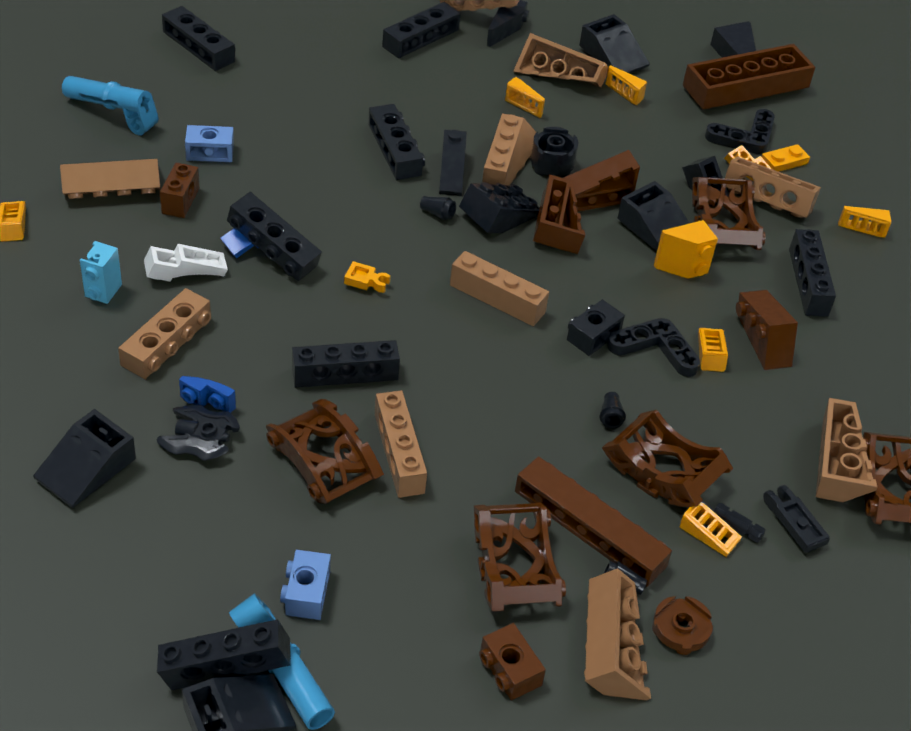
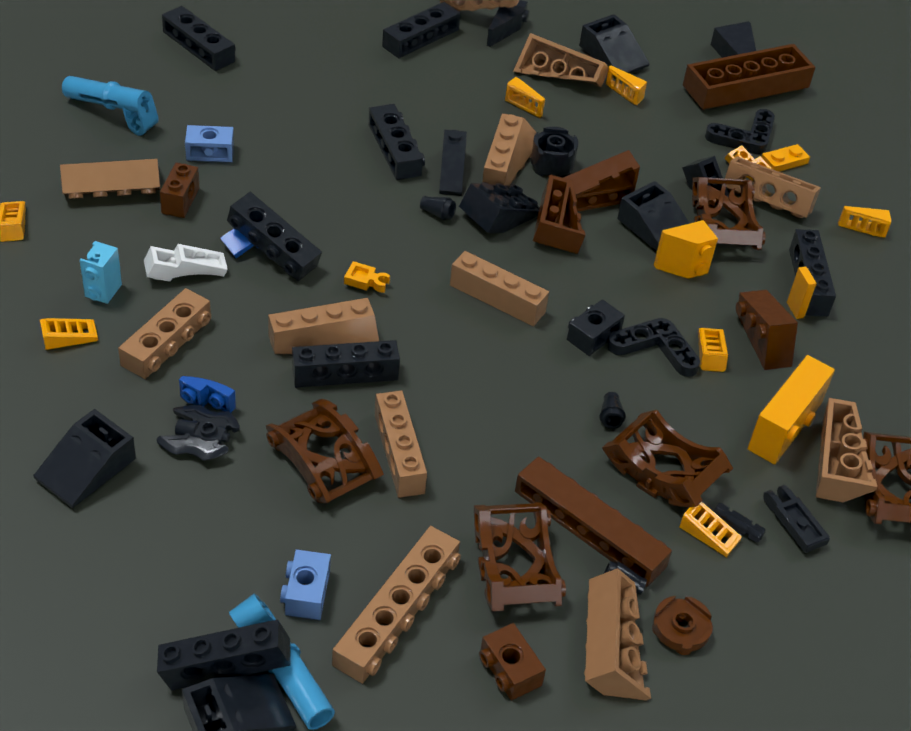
(59, 332): none -> light orange slope
(323, 325): none -> medium nougat wedge
(360, 661): none -> medium nougat brick
(791, 409): none -> light orange brick
(801, 292): none -> light orange tile

